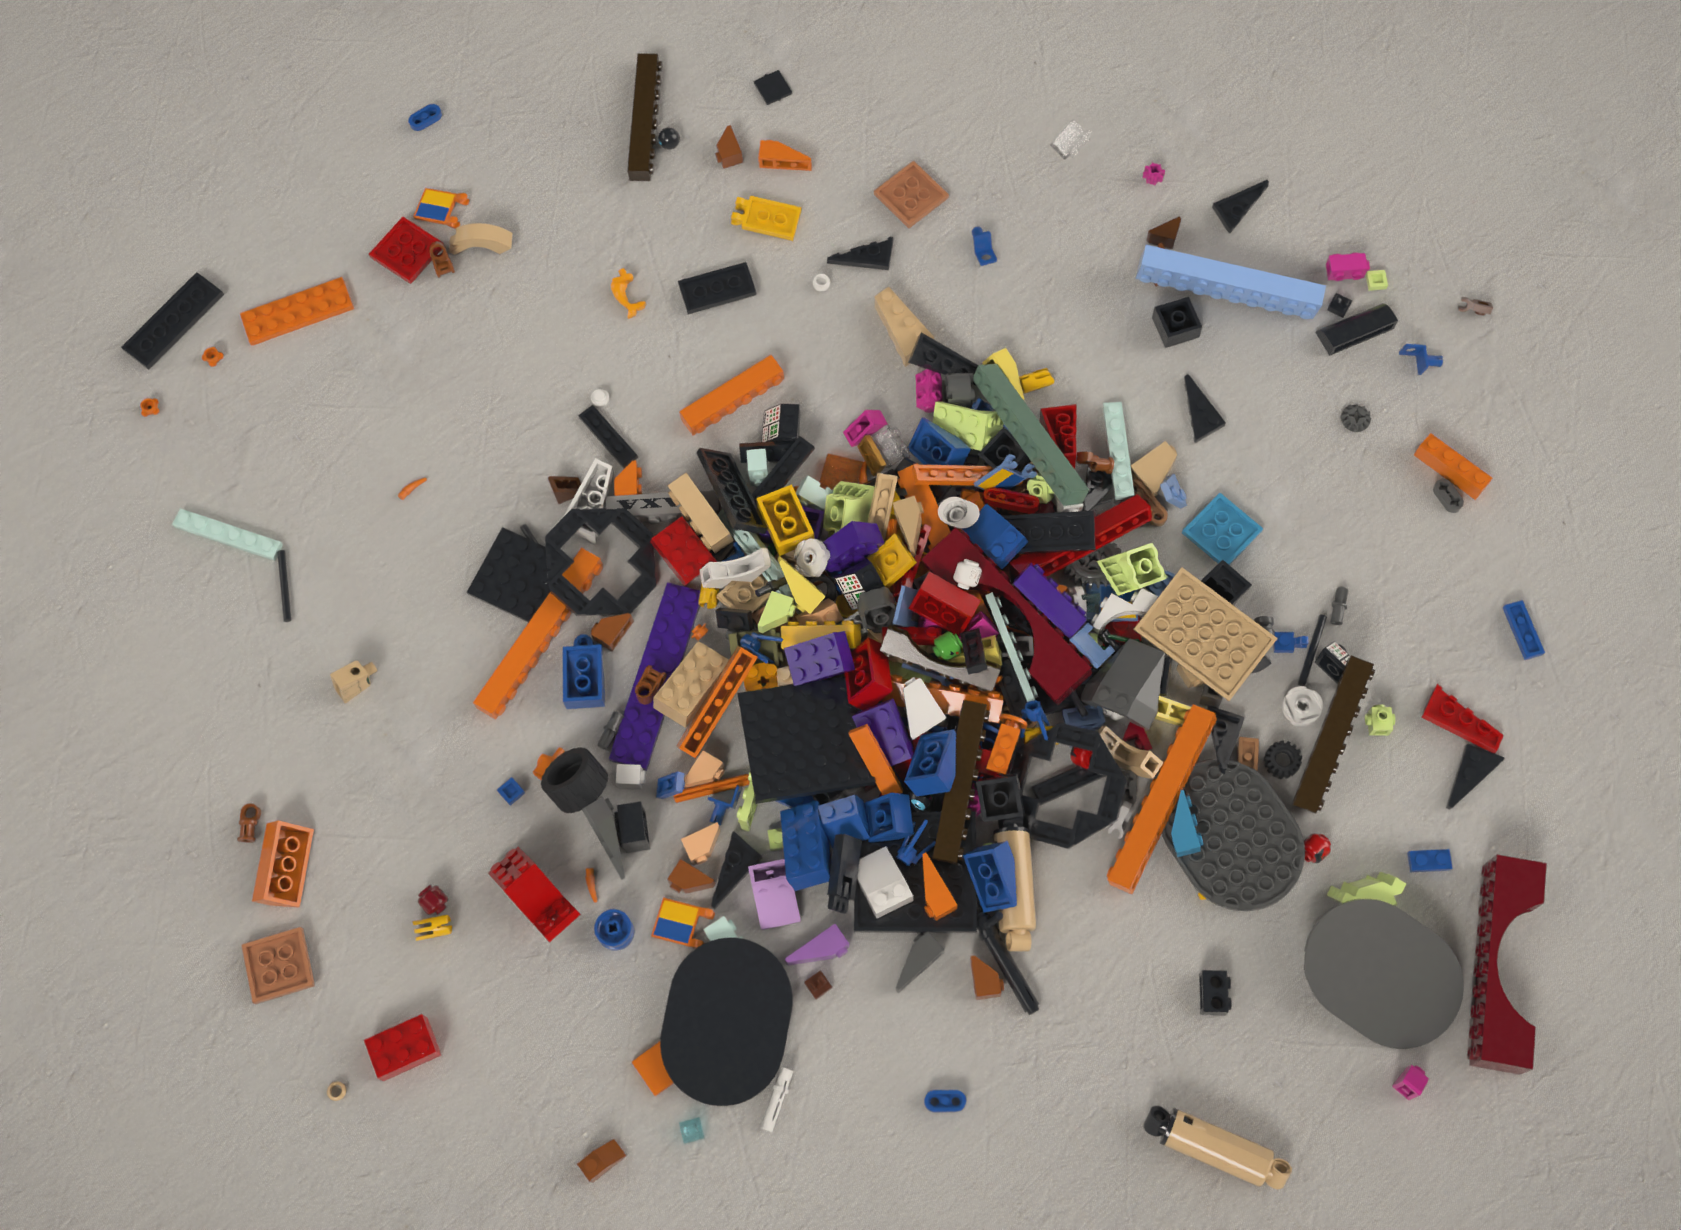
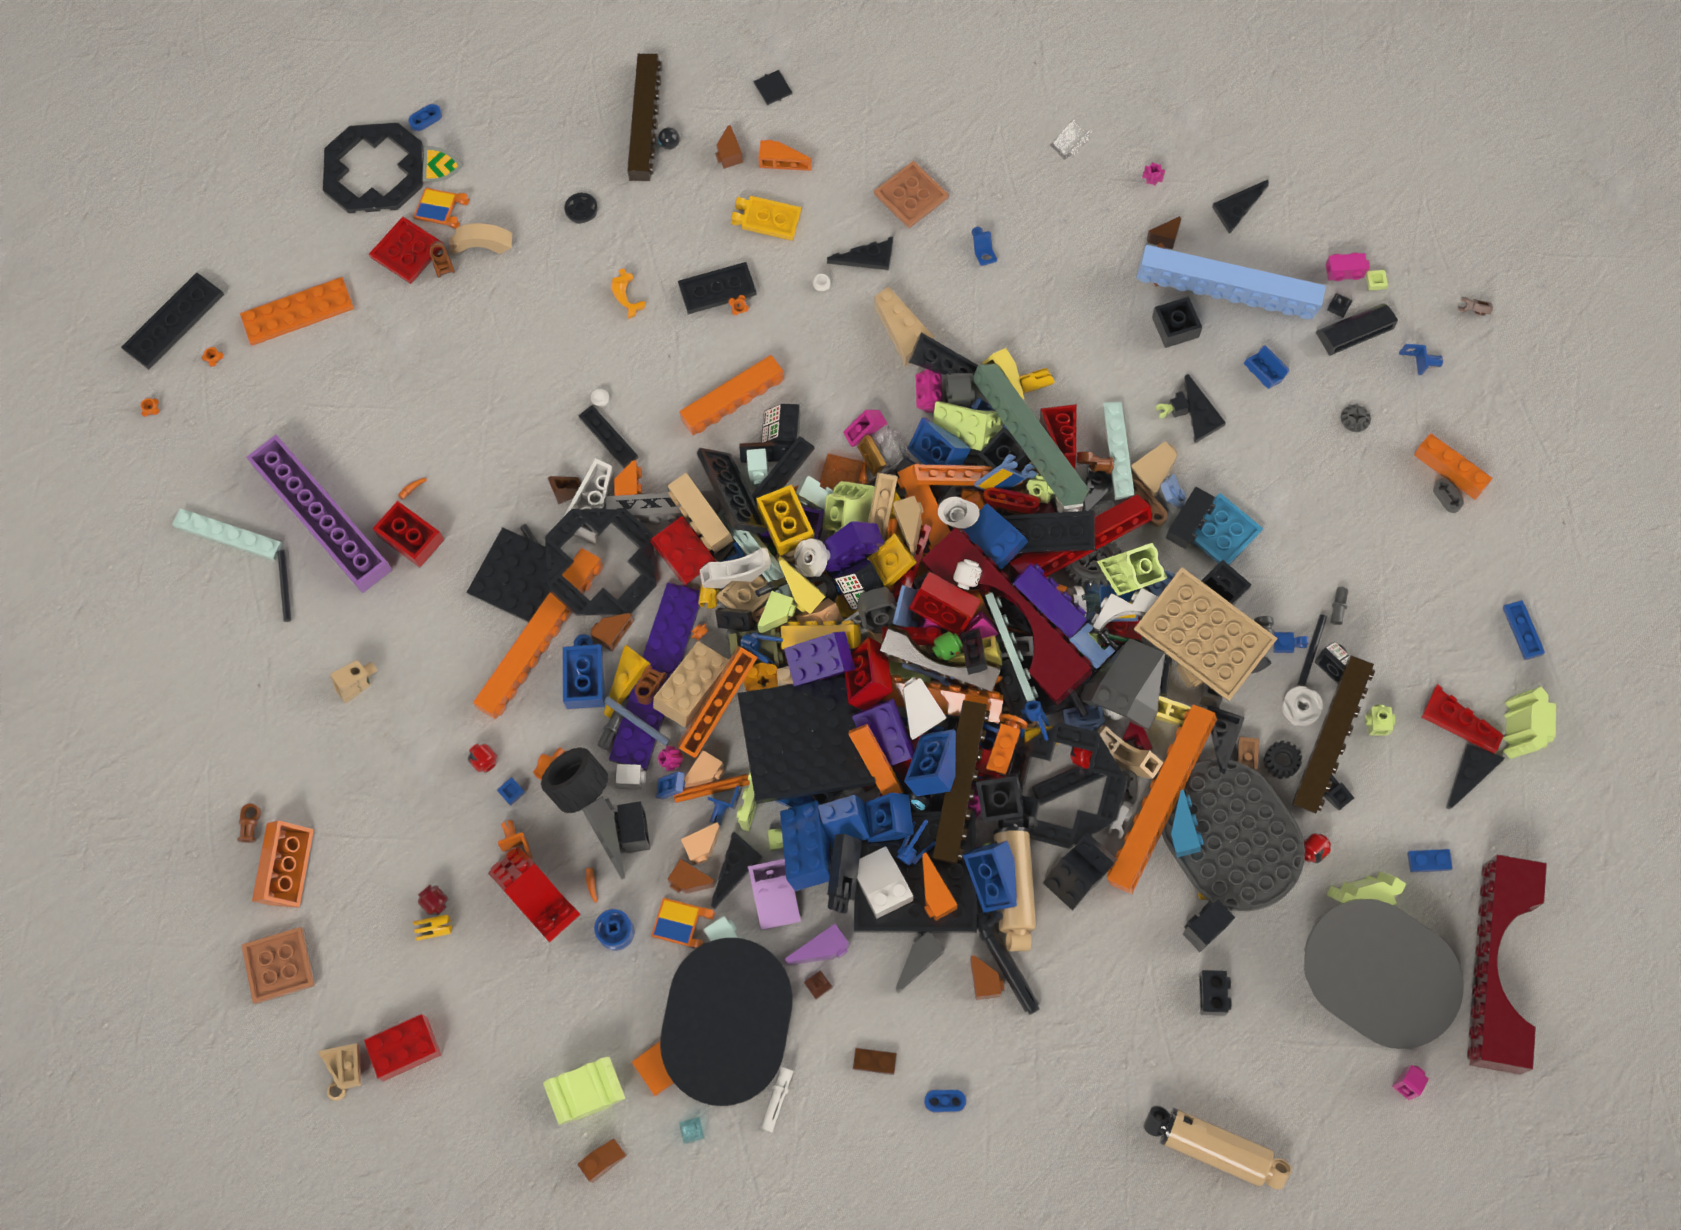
(319, 514): none -> medium lavender brick
(343, 1065): none -> tan wing
(374, 135): none -> black plate
(408, 534): none -> red brick
(438, 164): none -> shield
(482, 758): none -> red head
(513, 839): none -> orange bracket
(581, 208): none -> black wheel
(584, 1091): none -> yellowish green slope
(627, 675): none -> yellow wing
(637, 721): none -> sand blue bar
(670, 758): none -> dark pink gear
(743, 307): none -> orange plate
(874, 1061): none -> reddish brown plate
(1079, 871): none -> black bracket
(1178, 406): none -> black piece
(1191, 518): none -> black brick
(1212, 921): none -> black brick
(1267, 367): none -> blue bracket
(1338, 794): none -> black slope
(1529, 722): none -> yellowish green slope

